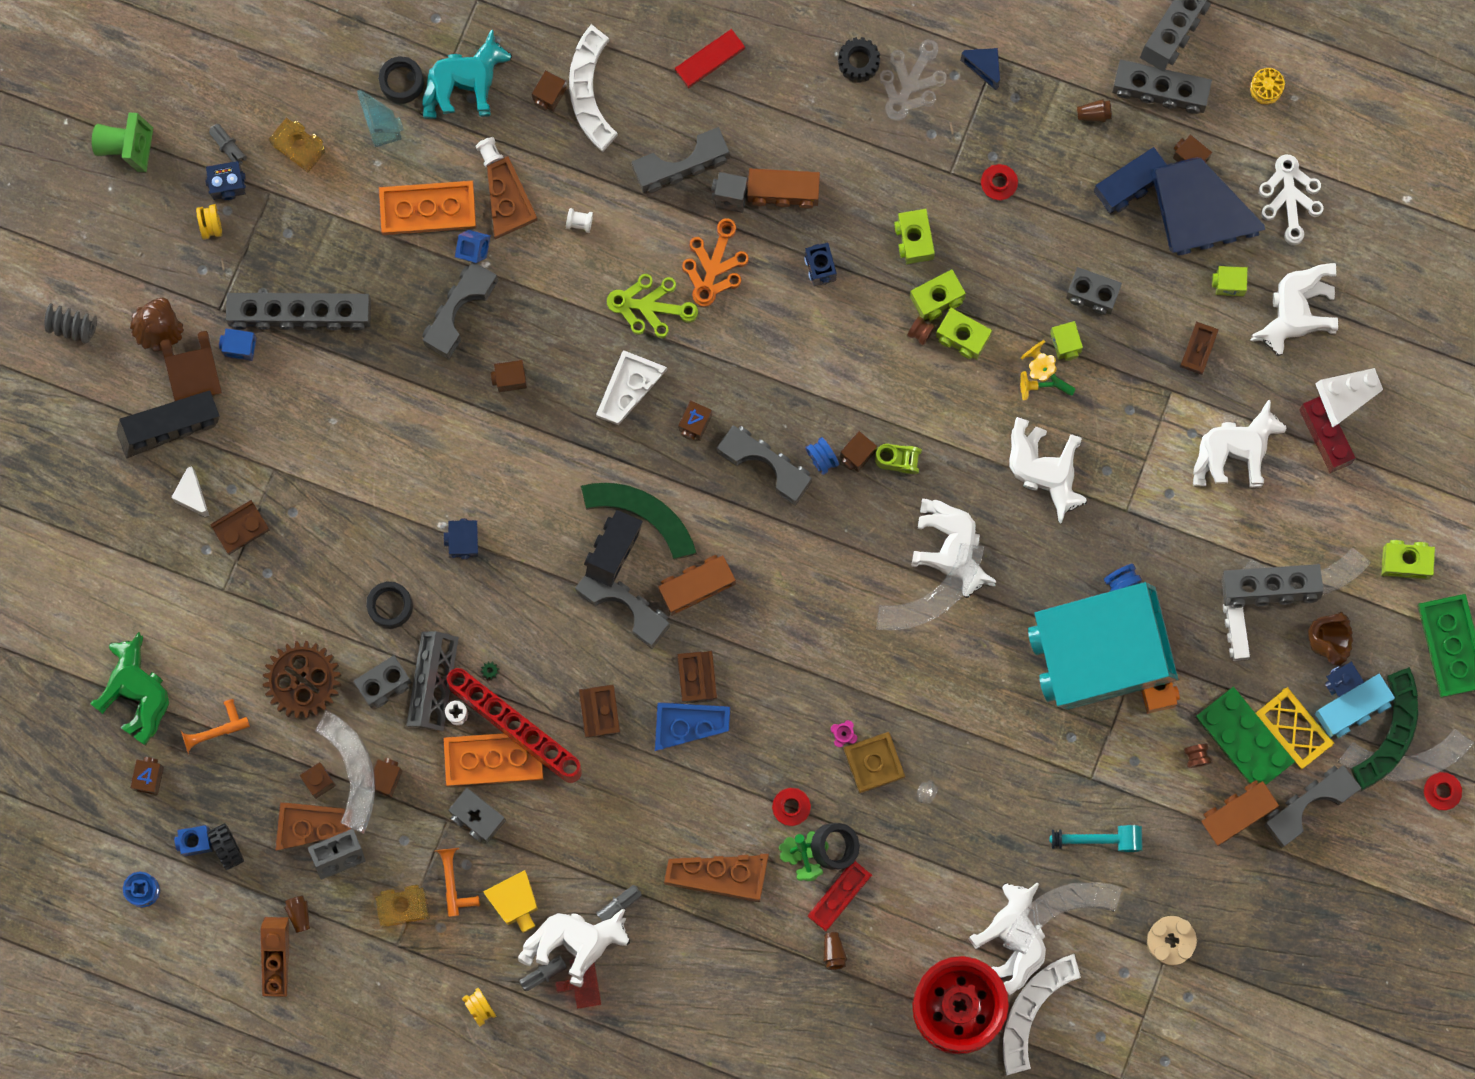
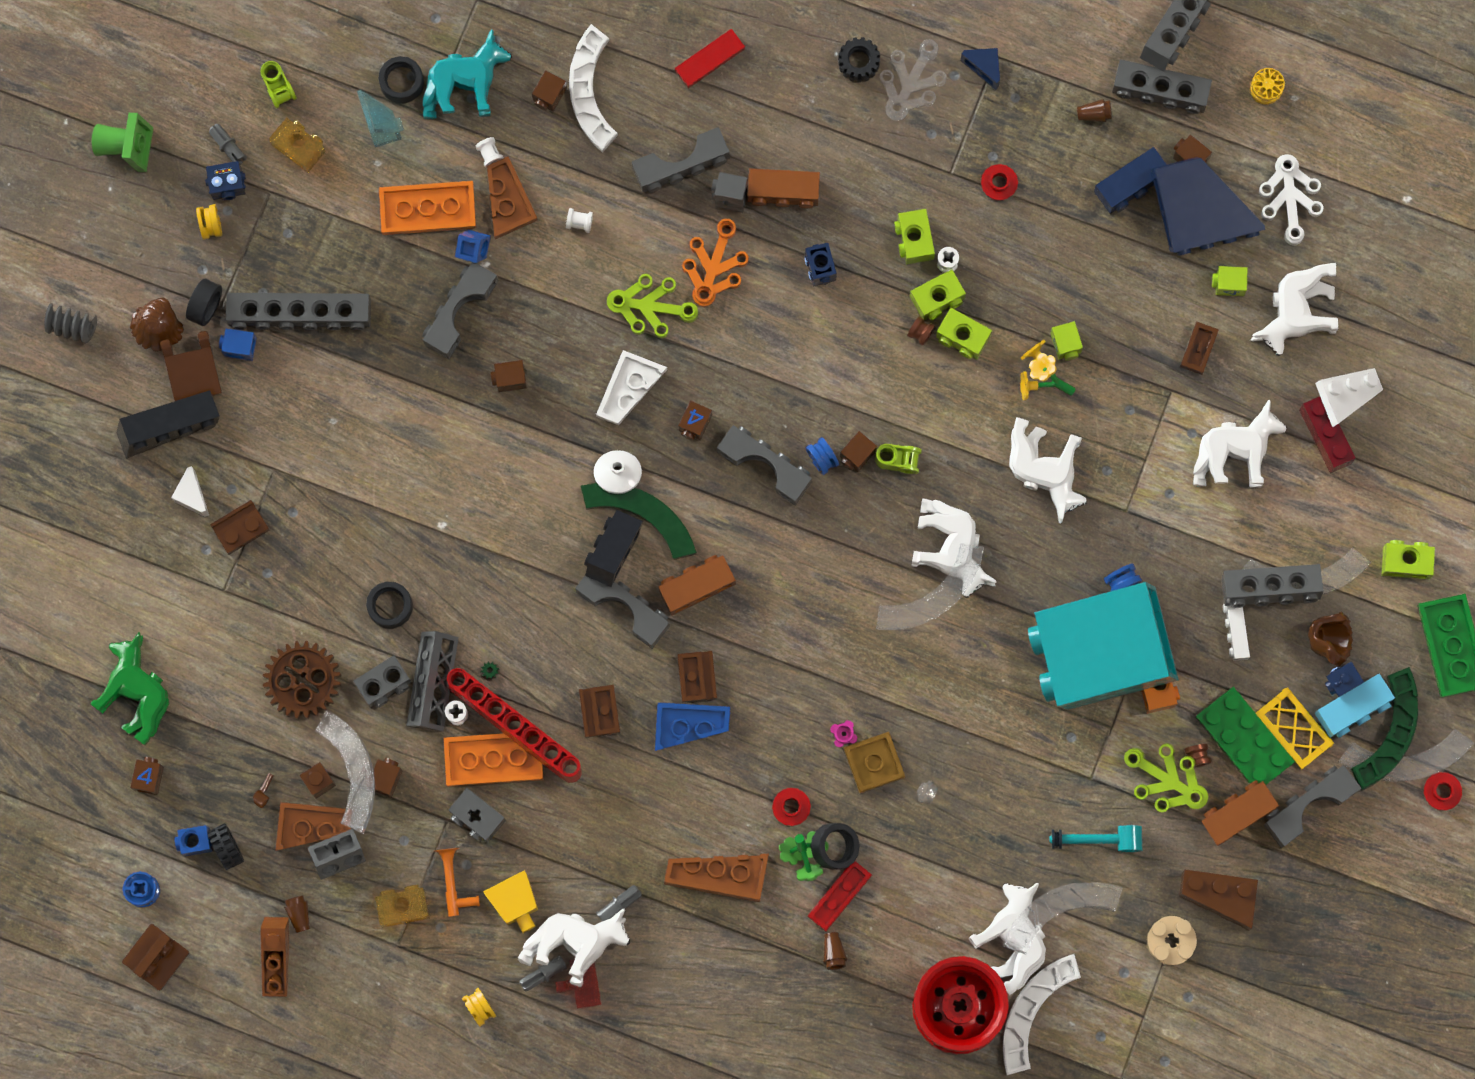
(155, 957): none -> reddish brown bracket
(203, 302): none -> black tyre
(234, 725): orange piece -> none
(259, 797): none -> reddish brown hand
(278, 87): none -> lime piece
(462, 539): dark blue head -> none
(617, 480): none -> white dish
(947, 252): none -> white bush
(1096, 284): dark grey brick -> none
(1169, 779): none -> lime plant
(1222, 894): none -> reddish brown wedge

